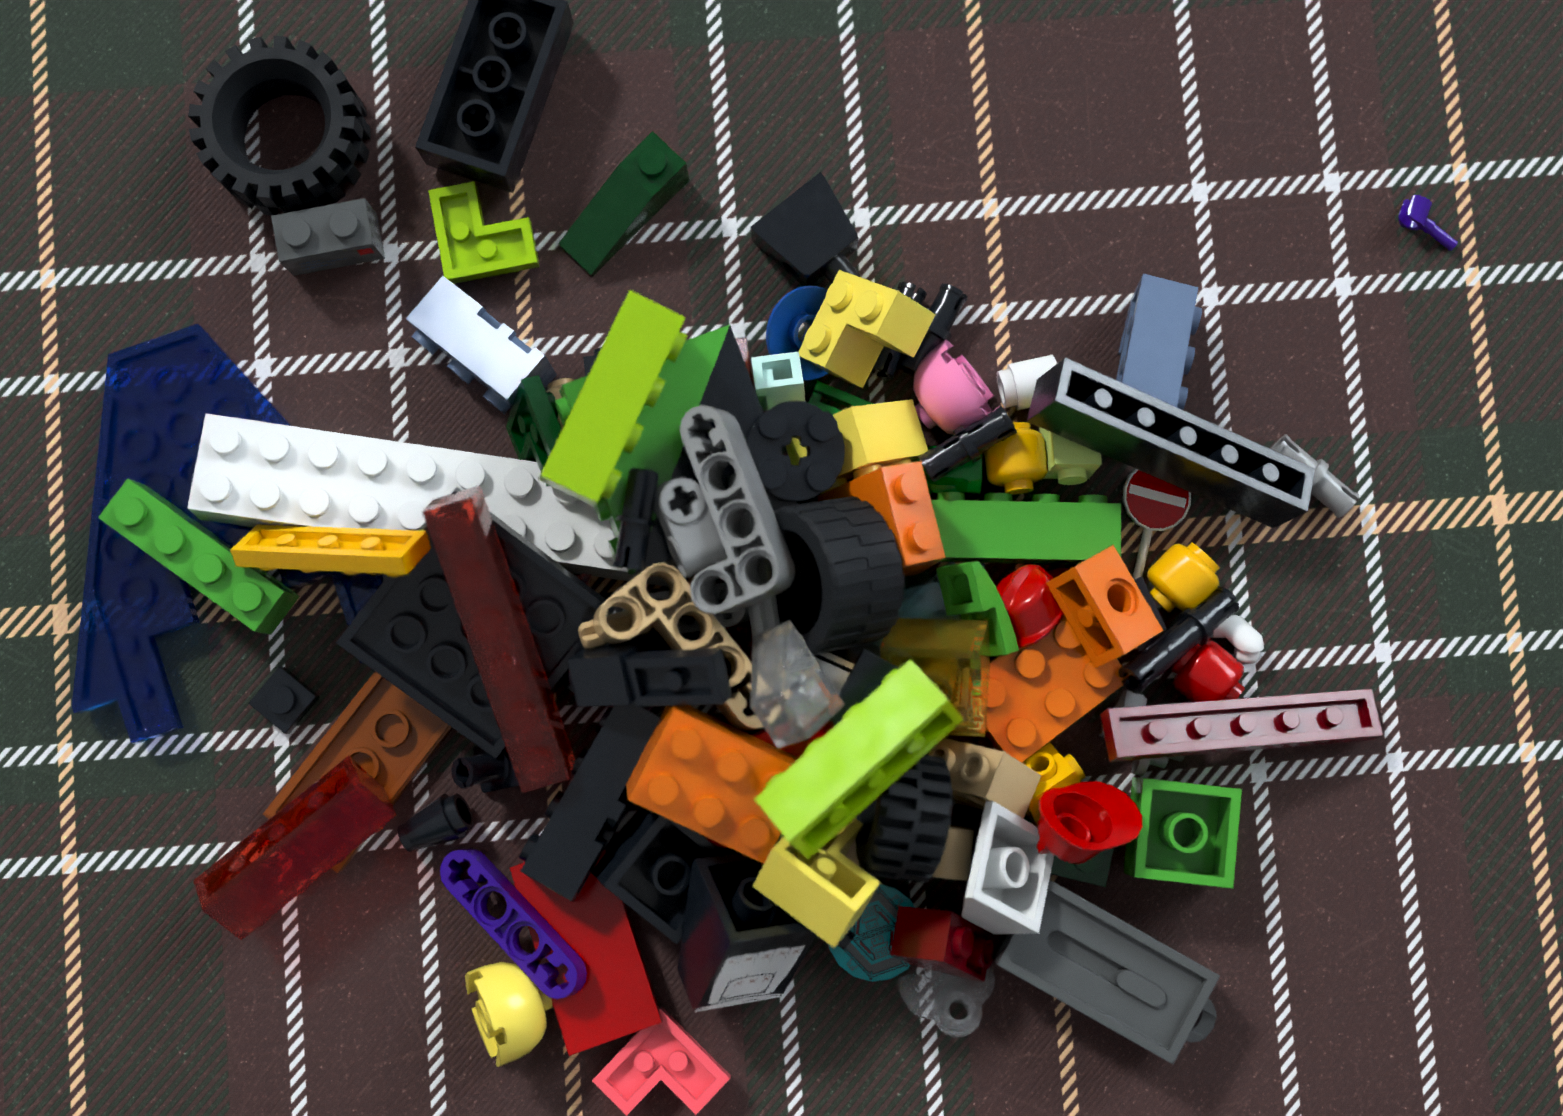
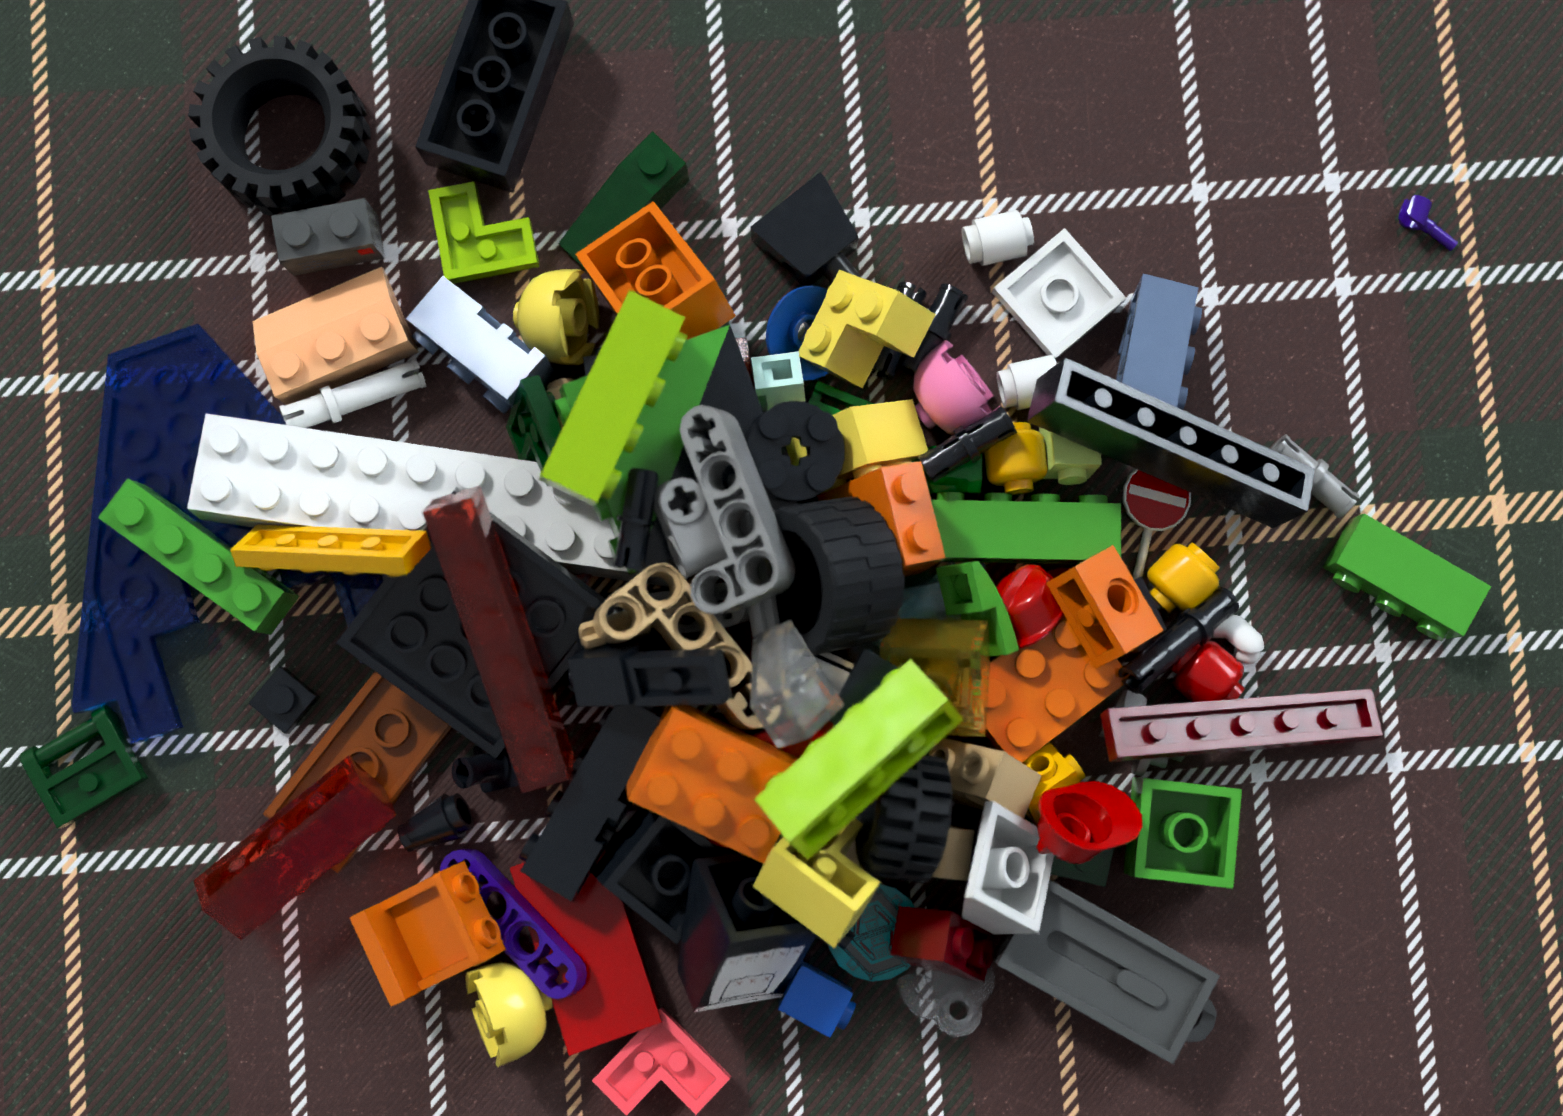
(89, 780): none -> dark green plate
(332, 337): none -> light nougat slope
(335, 402): none -> white pin
(428, 933): none -> orange panel
(557, 315): none -> light yellow cylinder
(658, 264): none -> orange brick
(817, 1000): none -> blue brick
(997, 238): none -> white brick
(1058, 294): none -> white plate
(1405, 578): none -> bright green brick

